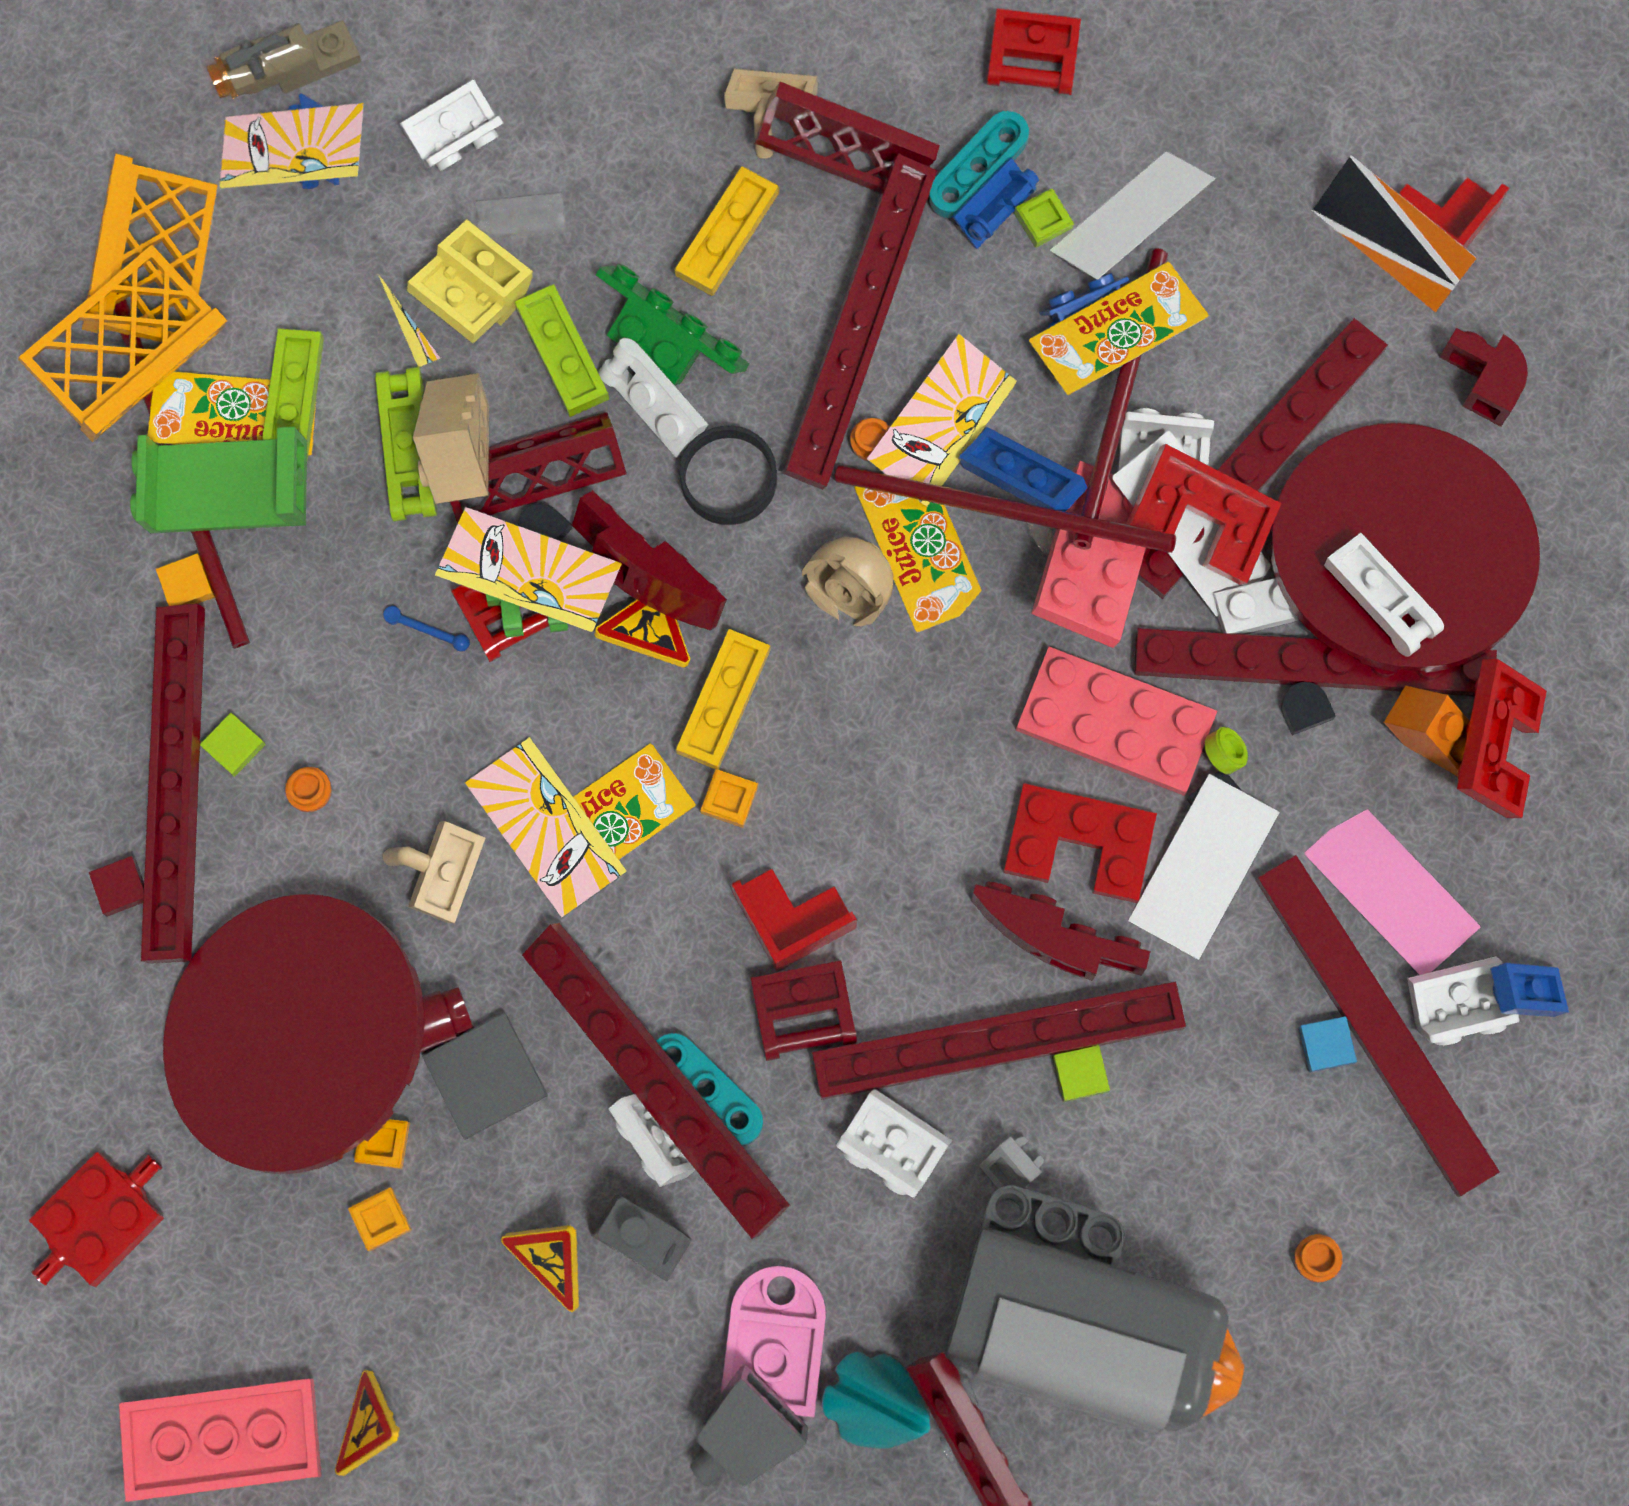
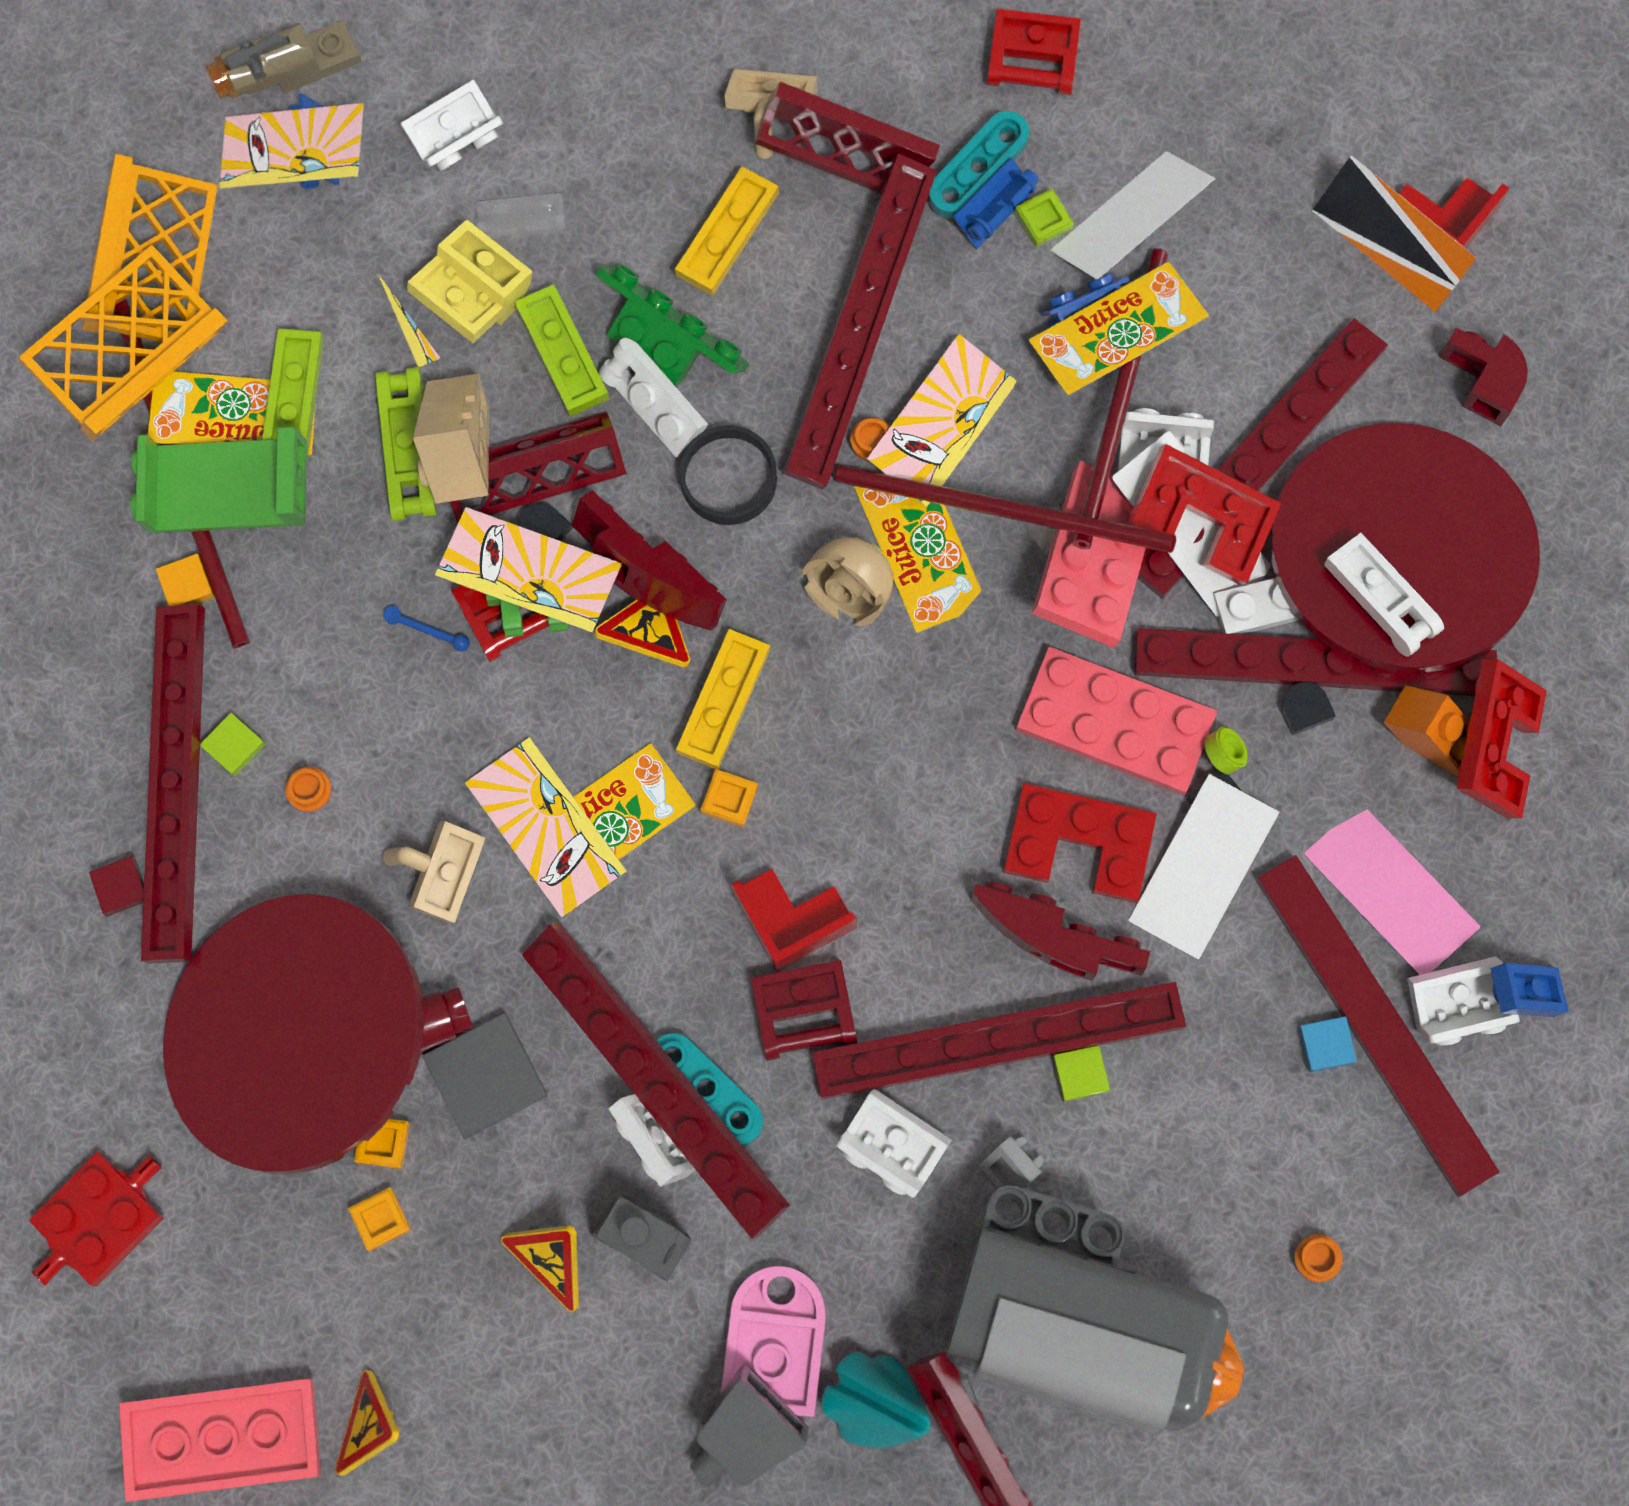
(1022, 471): blue plate -> none

